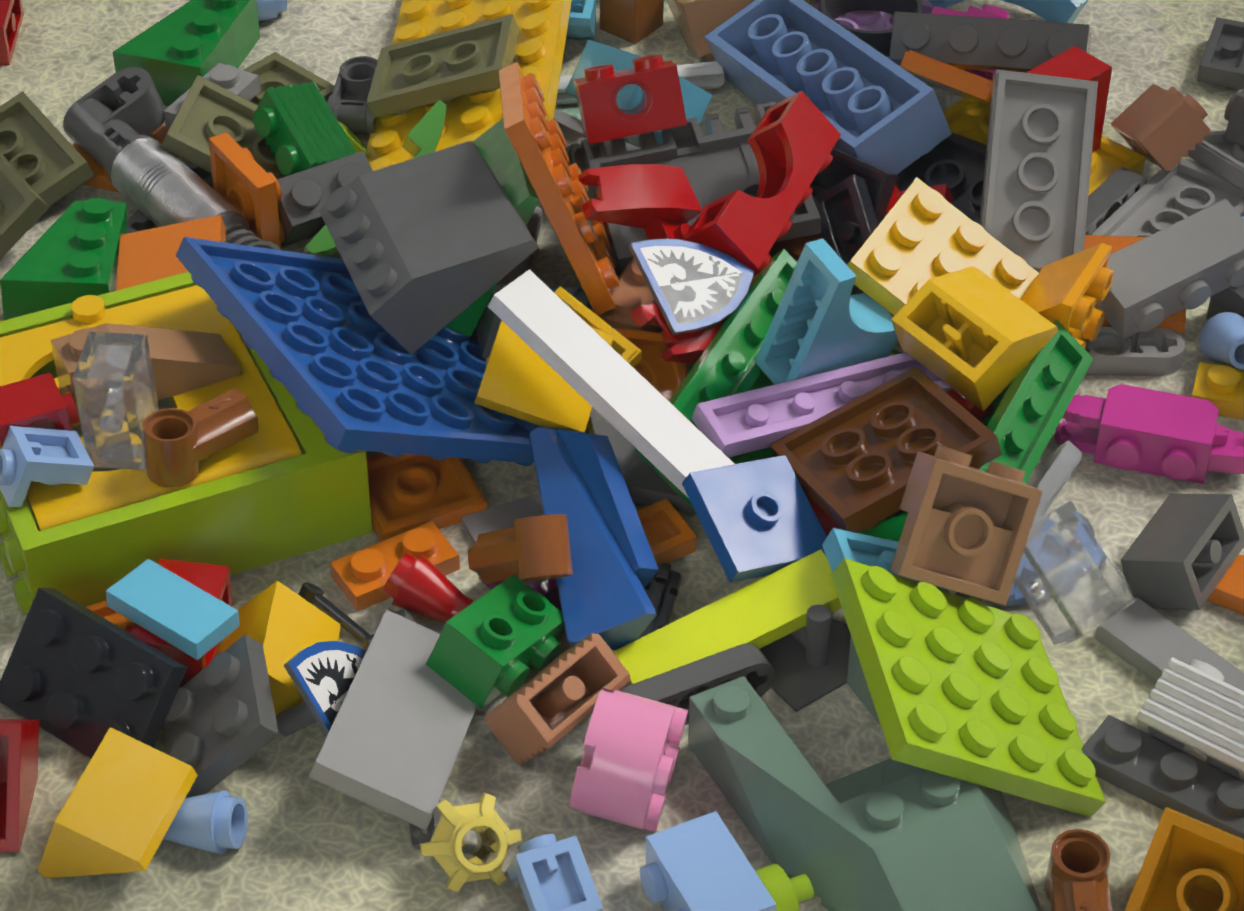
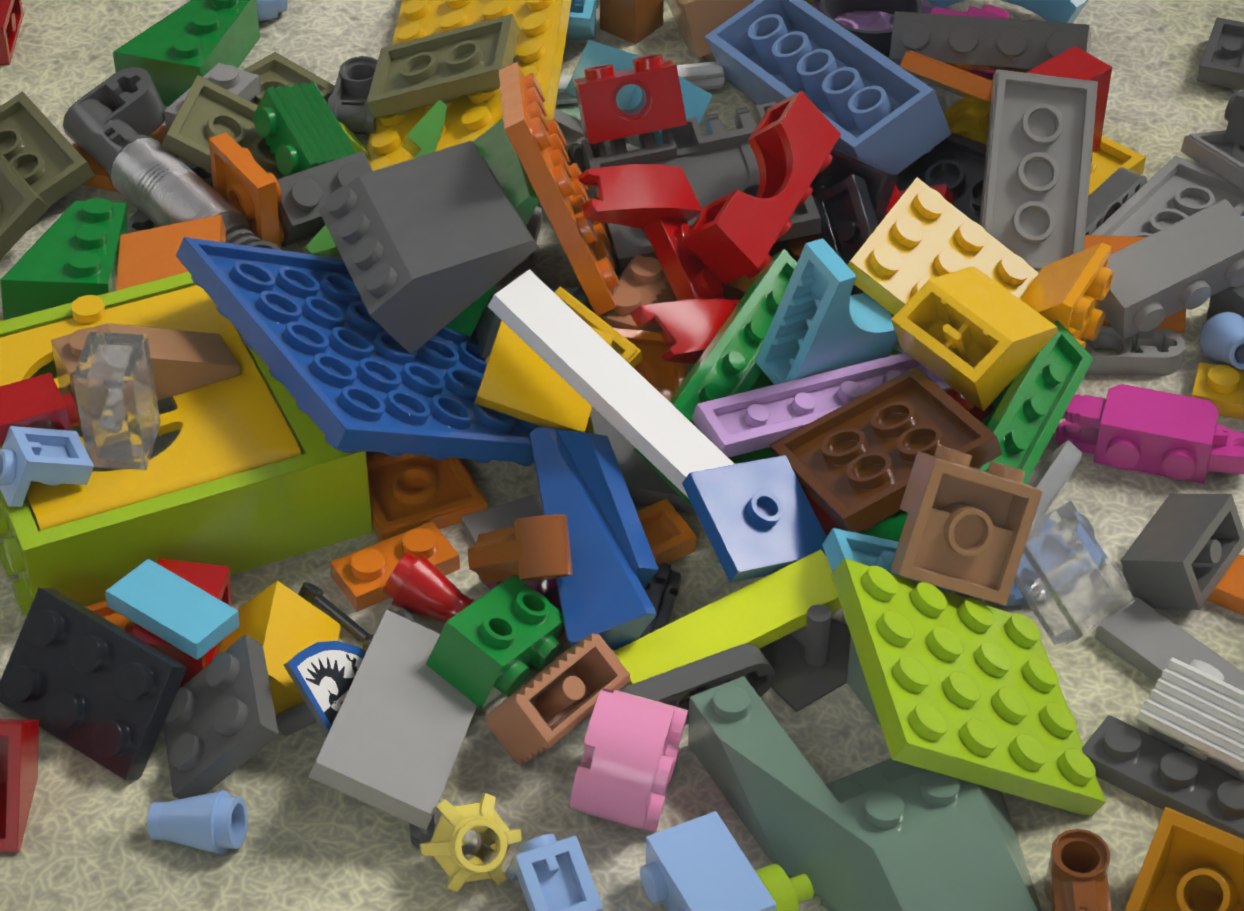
(117, 810): yellow slope -> none
(181, 438): dark orange piece -> none
(691, 282): shield -> none
(1162, 125): nougat brick -> none

